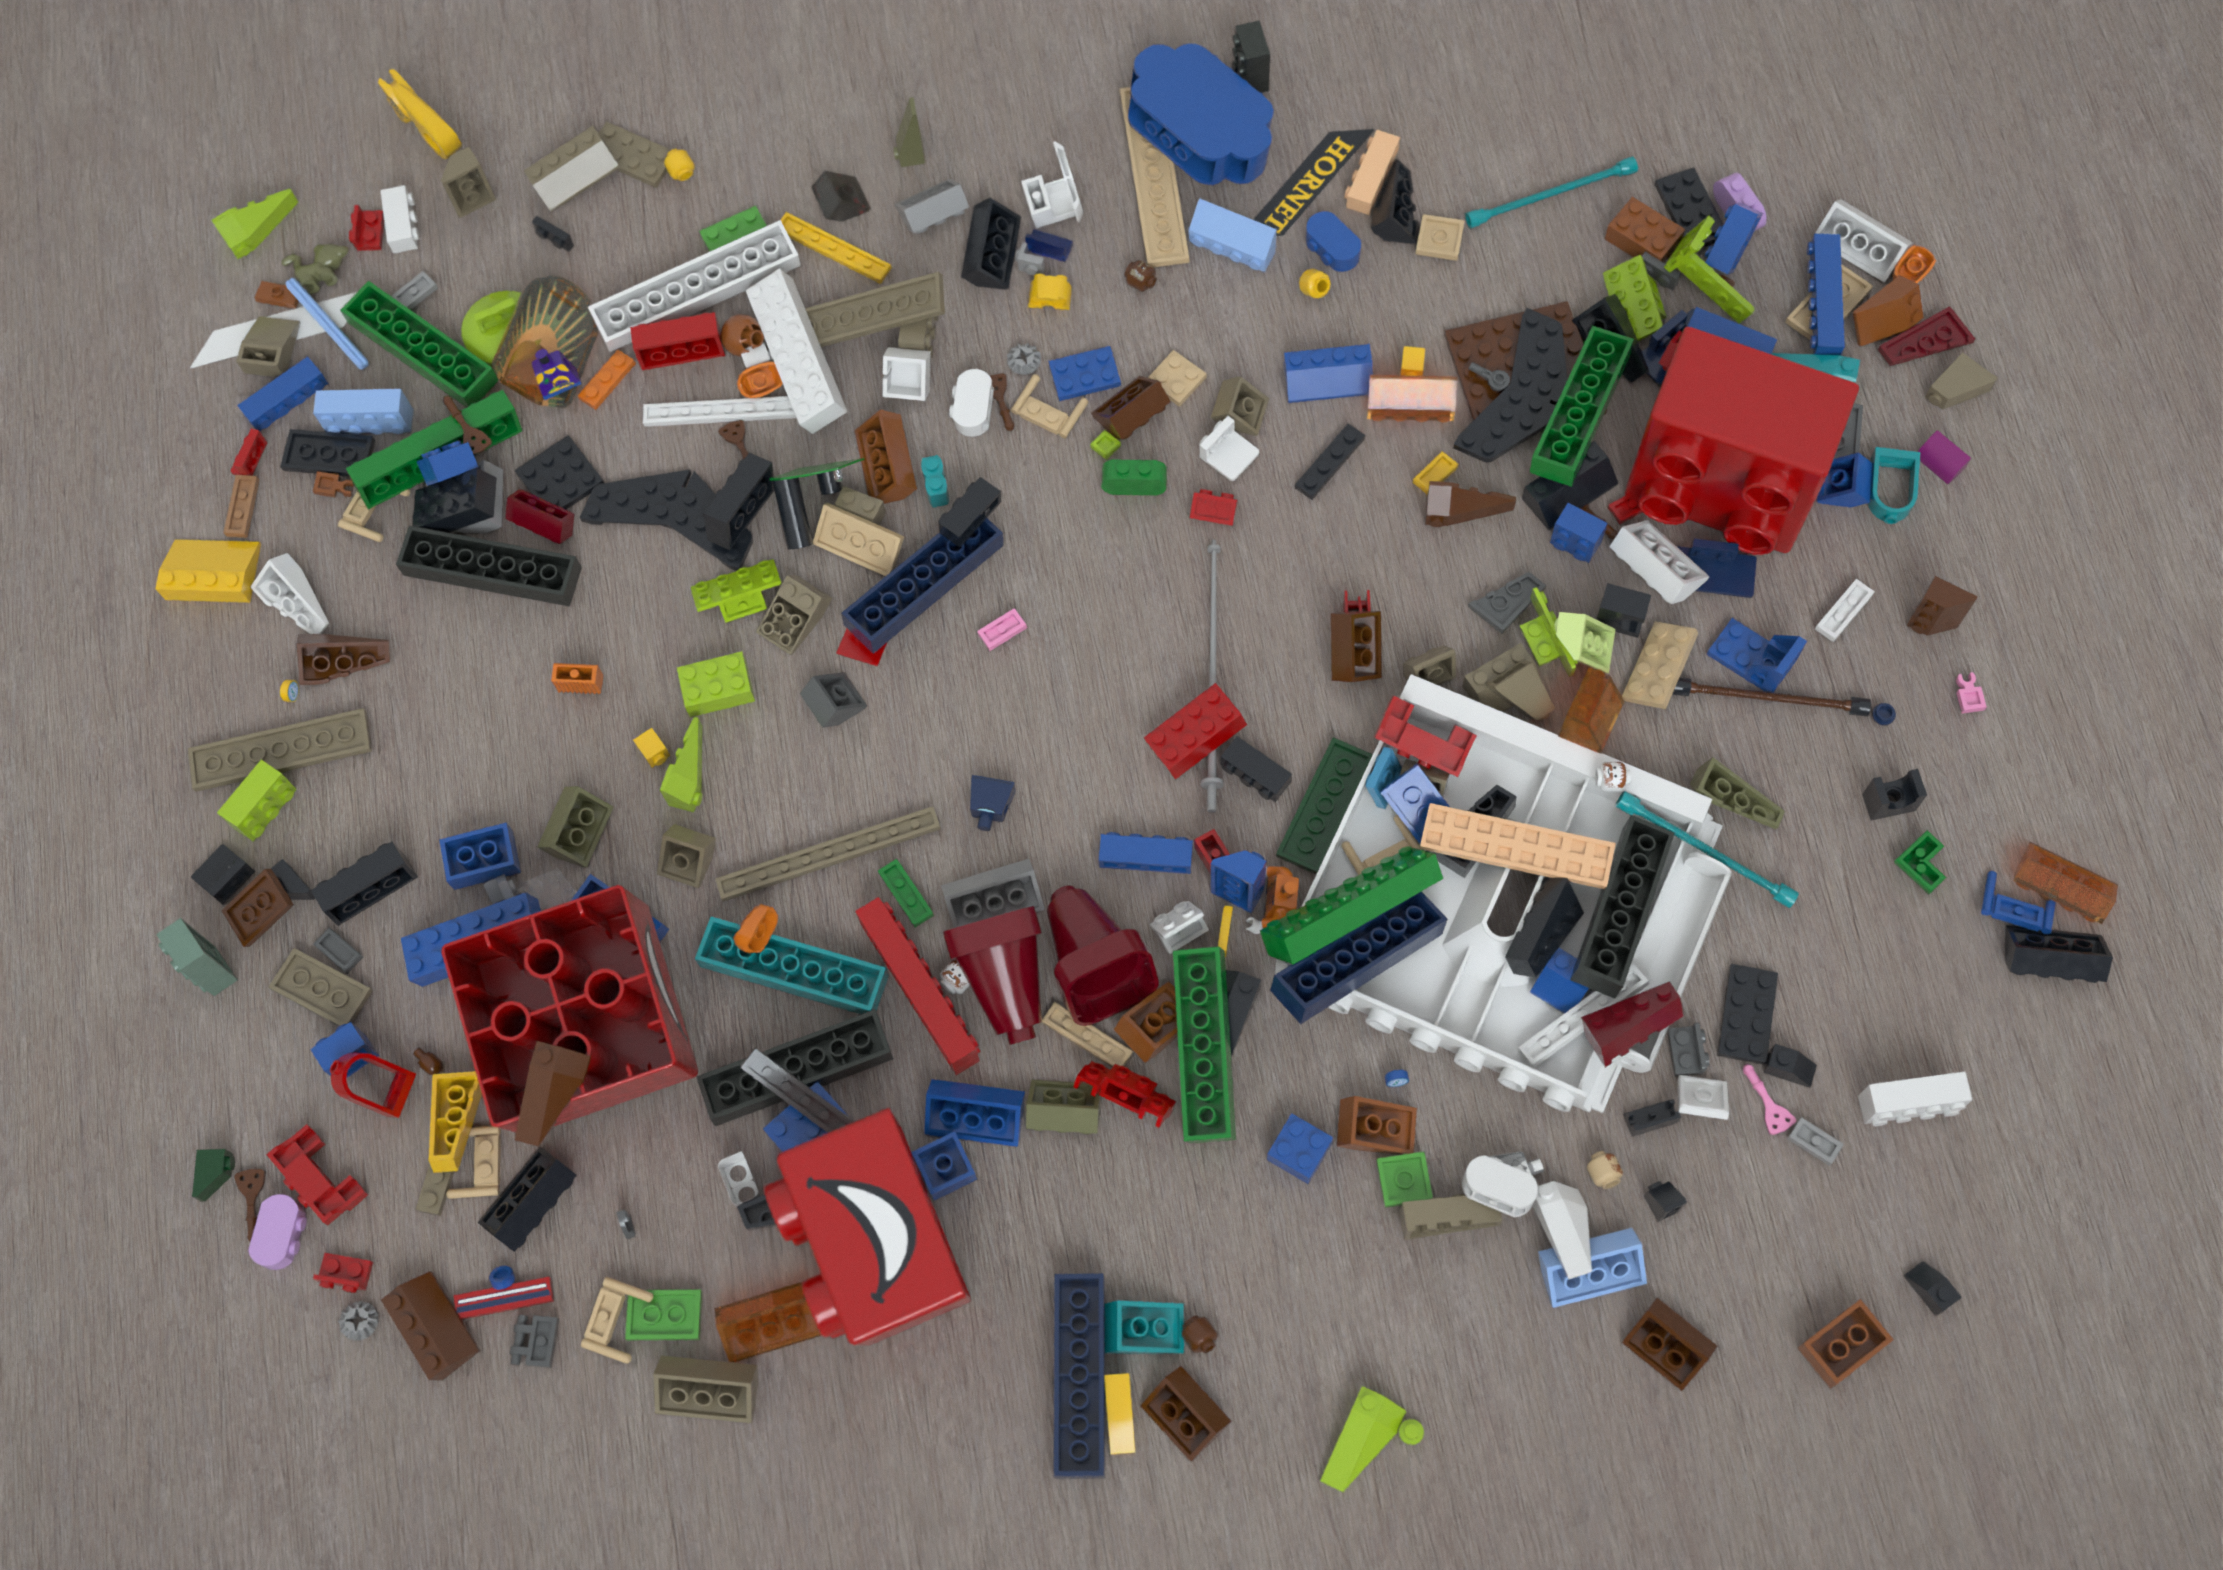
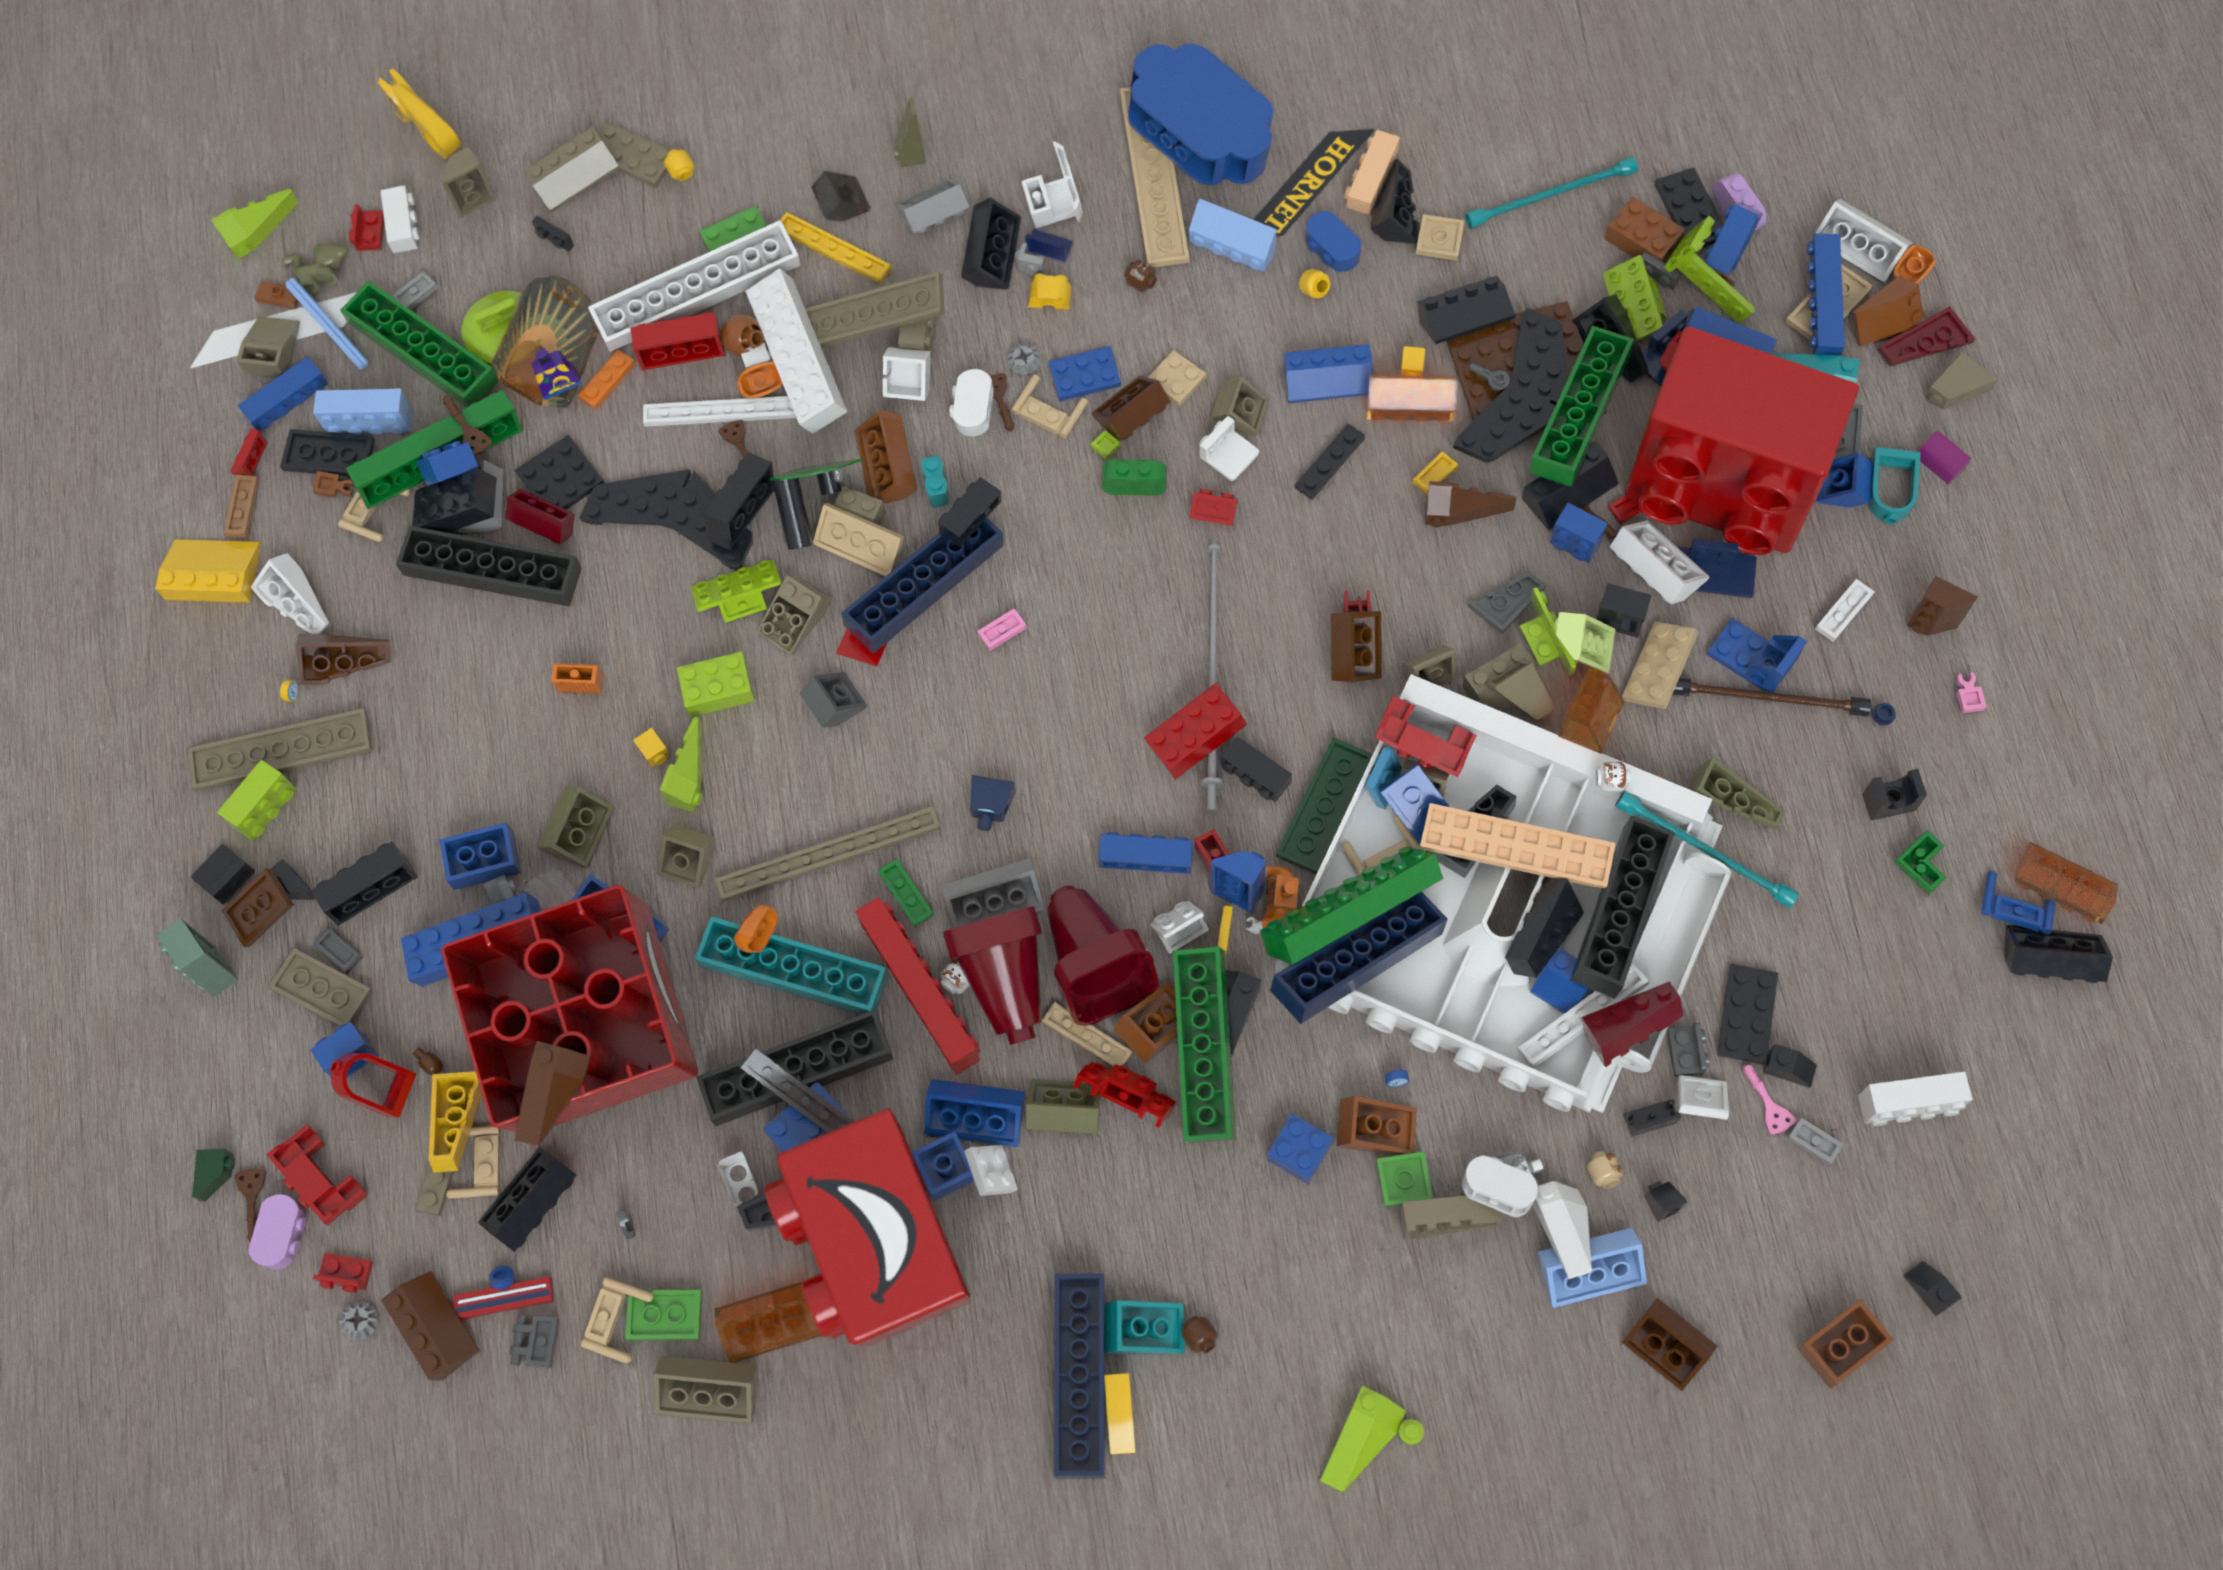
(990, 1170): none -> white plate
(1185, 1413): reddish brown slope -> none
(1251, 55): pearl dark grey brick -> none
(1465, 309): none -> black slope

